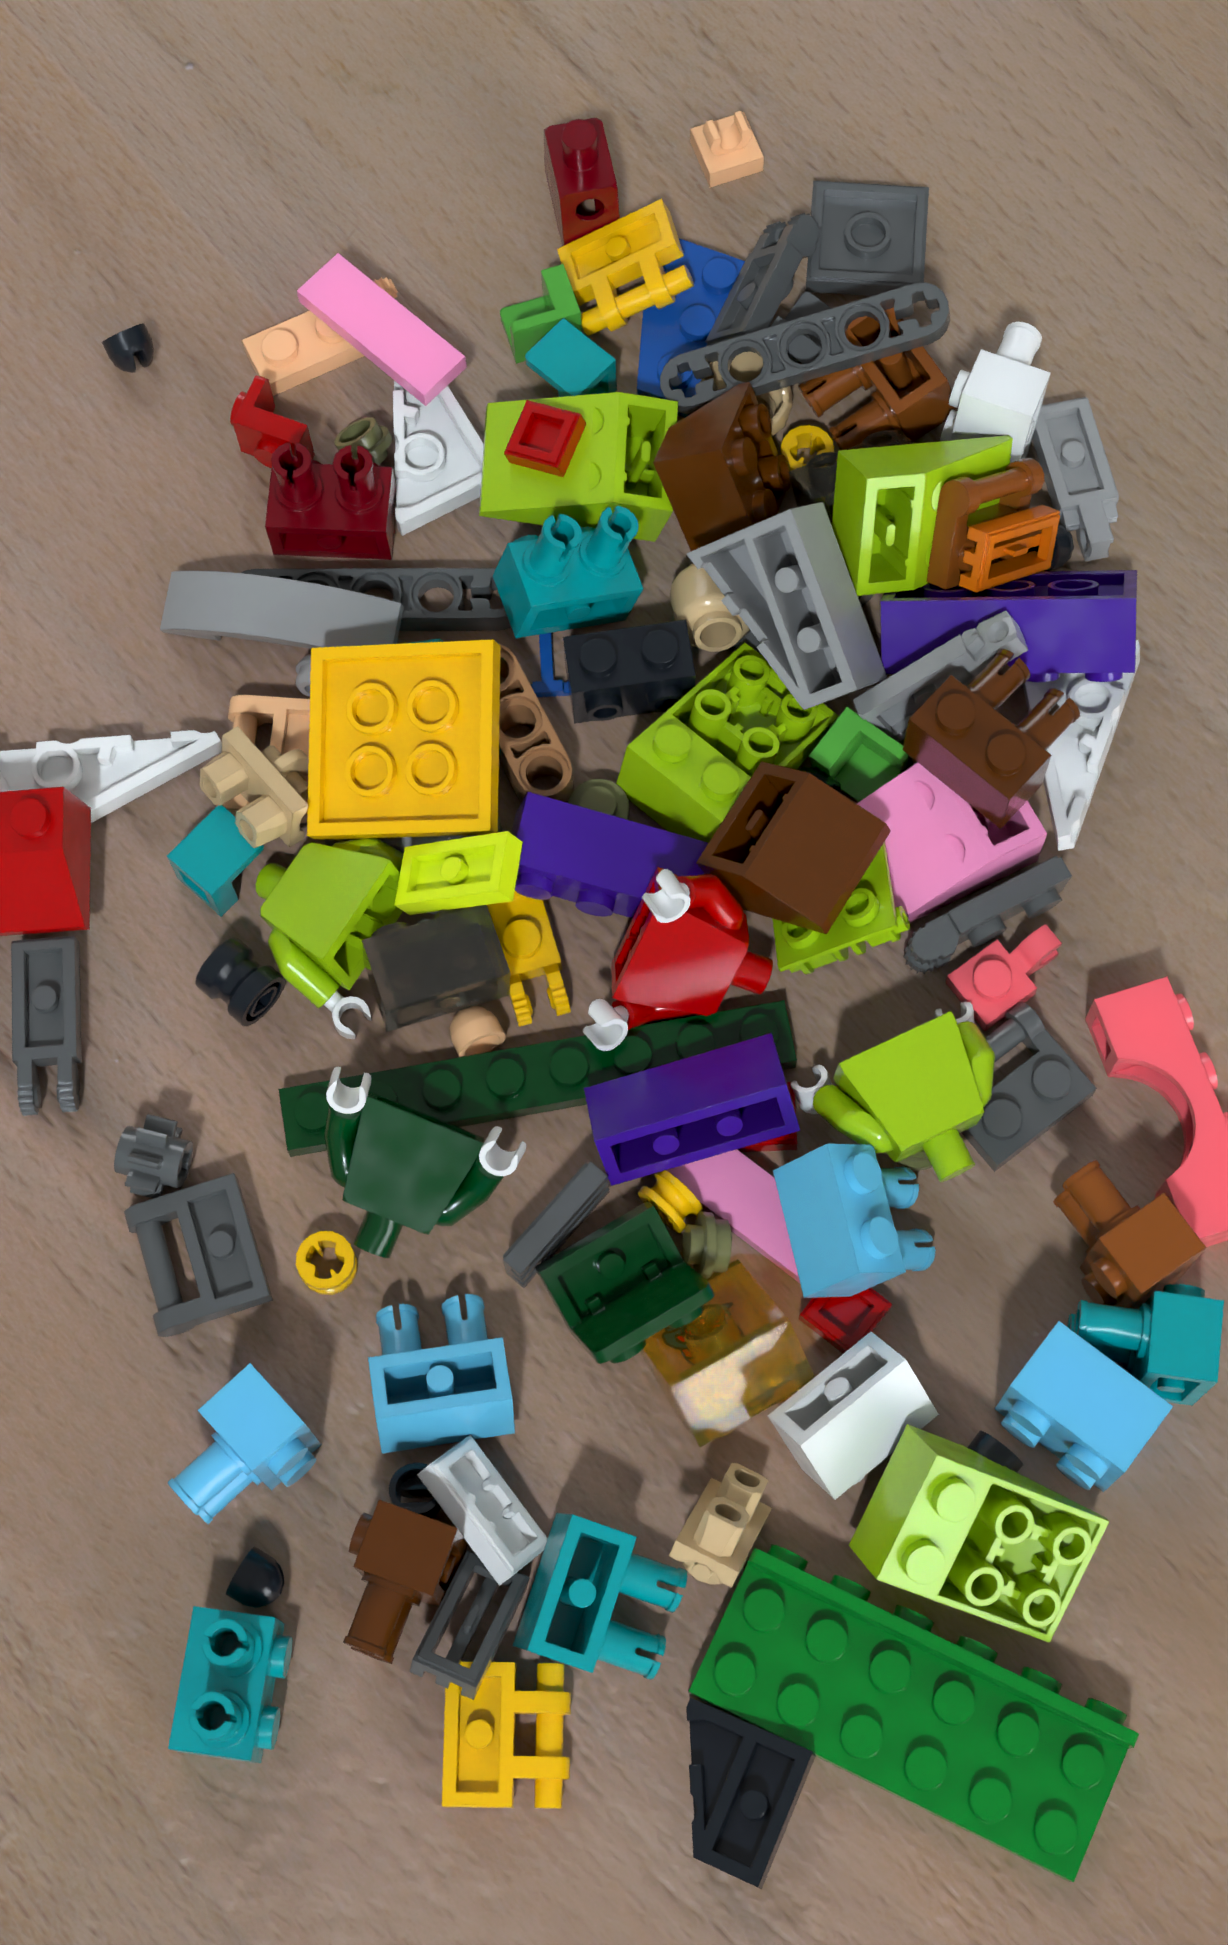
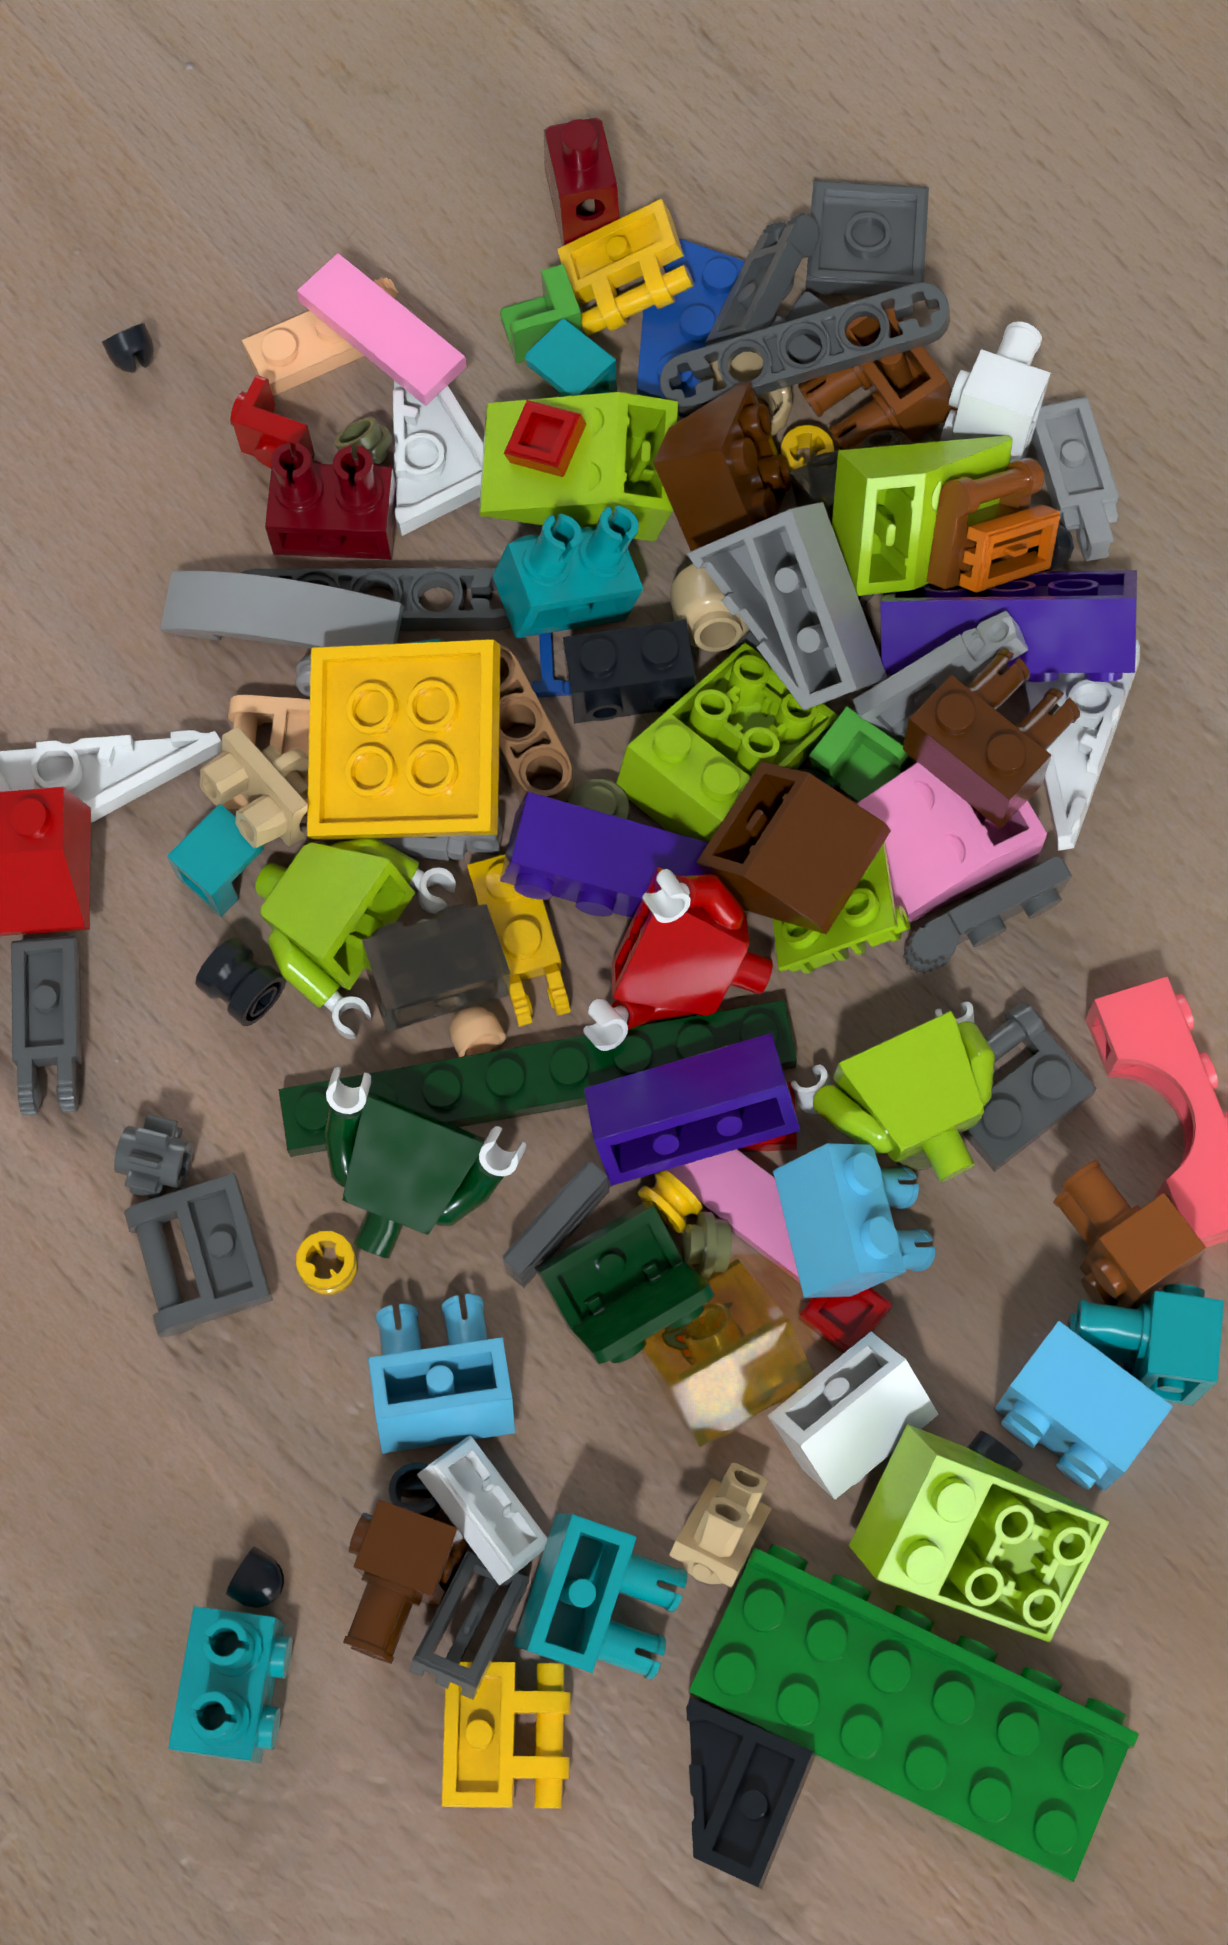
(254, 1441): medium azure brick -> none
(458, 873): neon yellow plate -> none
(726, 149): light nougat tile -> none
(1001, 980): coral plate -> none

